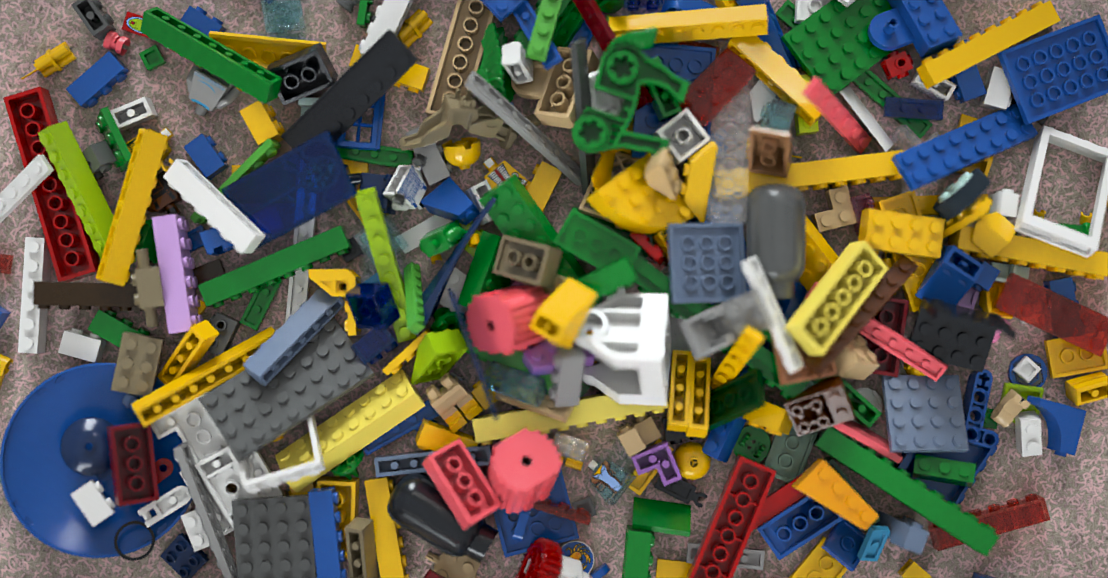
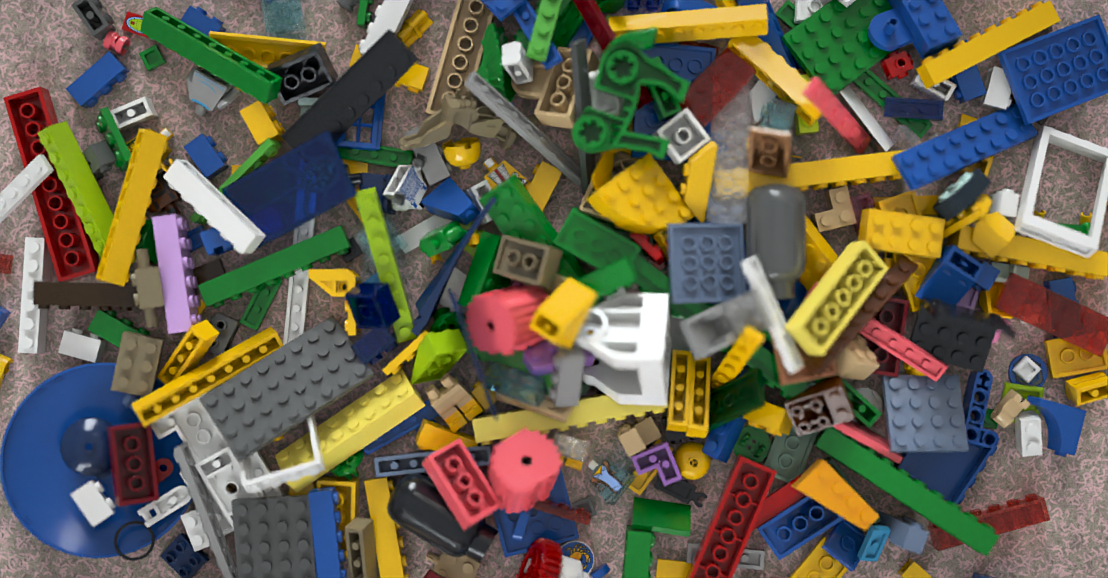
(53, 60): yellow piece -> none
(292, 336): sand blue brick -> none
(414, 297): bright green piece -> none
(662, 174): tan slope -> none
(944, 470): green brick -> none

